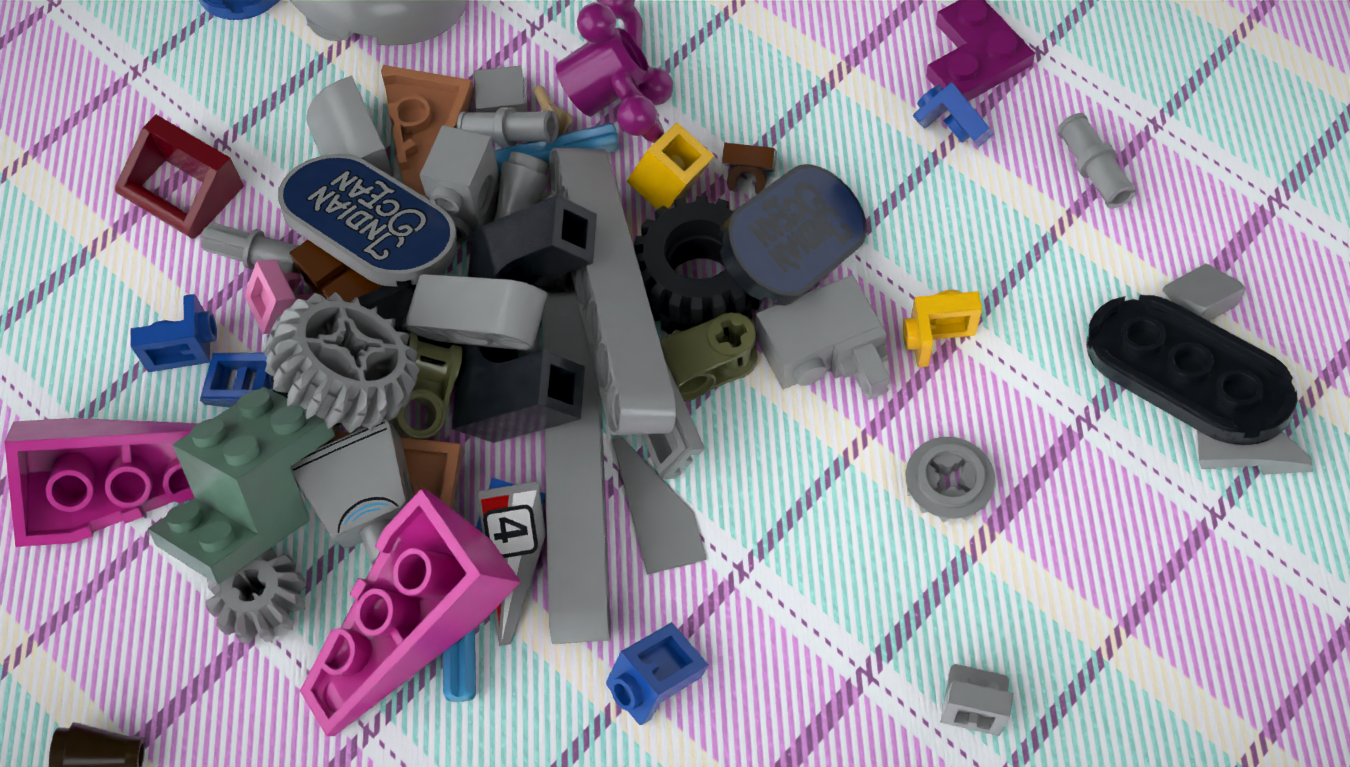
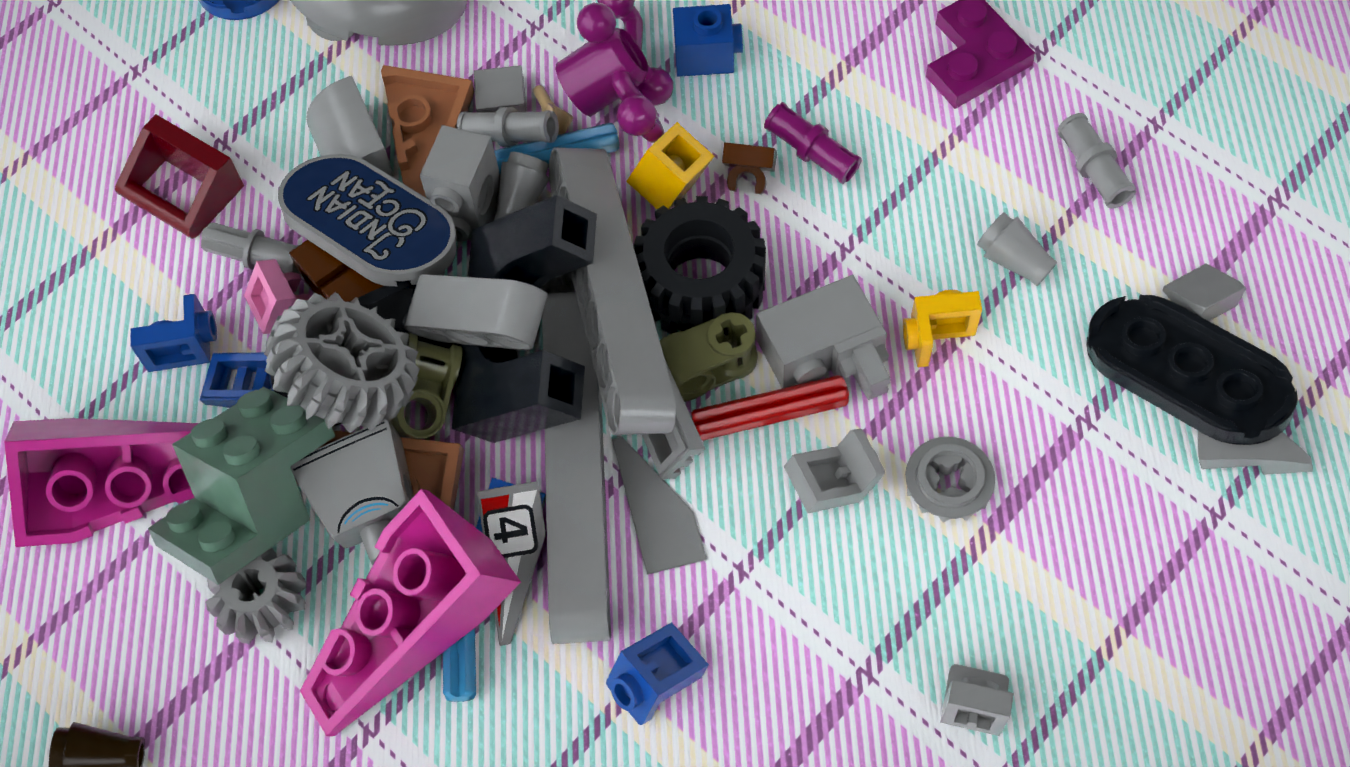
(705, 40): none -> blue brick
(770, 407): none -> red axle
(792, 234): tile -> none
(812, 143): none -> magenta pin
(835, 474): none -> light grey bracket
(963, 118): blue bracket -> none
(1016, 249): none -> light grey cone

